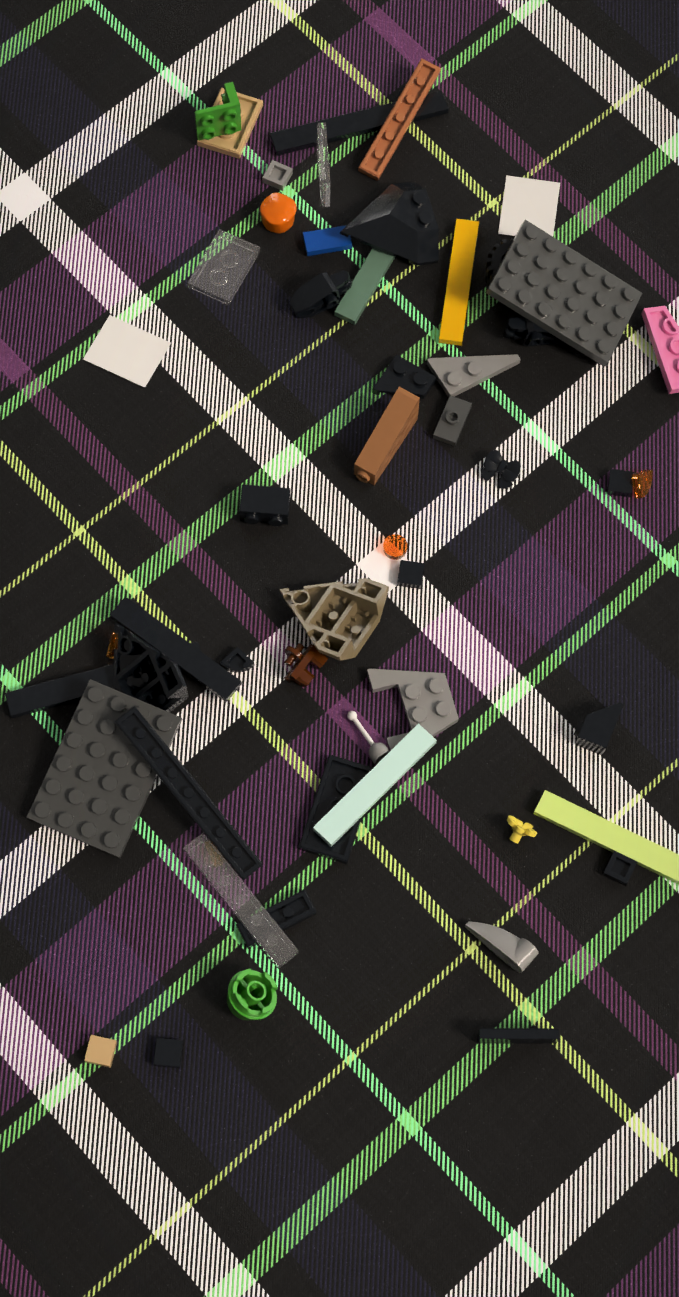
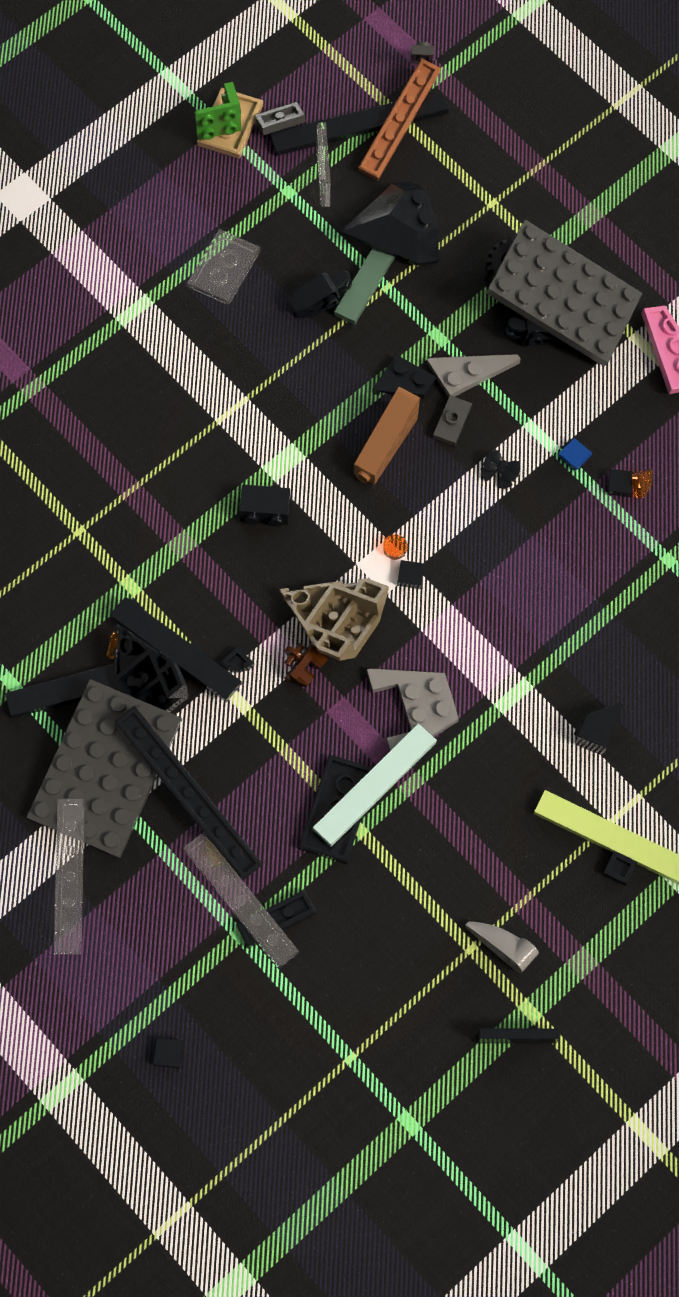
(69, 877): none -> clear tile
(100, 1051): tan tile -> none
(127, 351): white sticker -> none
(252, 995): bright green cone -> none
(277, 175): light grey tile -> none
(278, 212): orange hair -> none
(280, 118): none -> dark grey plate
(326, 241): blue tile -> none
(377, 750): hinge -> none
(422, 50): none -> dark grey plate
(458, 282): yellow tile -> none
(520, 829): light yellow plant -> none
(531, 201): white sticker -> none
(575, 454): none -> blue tile

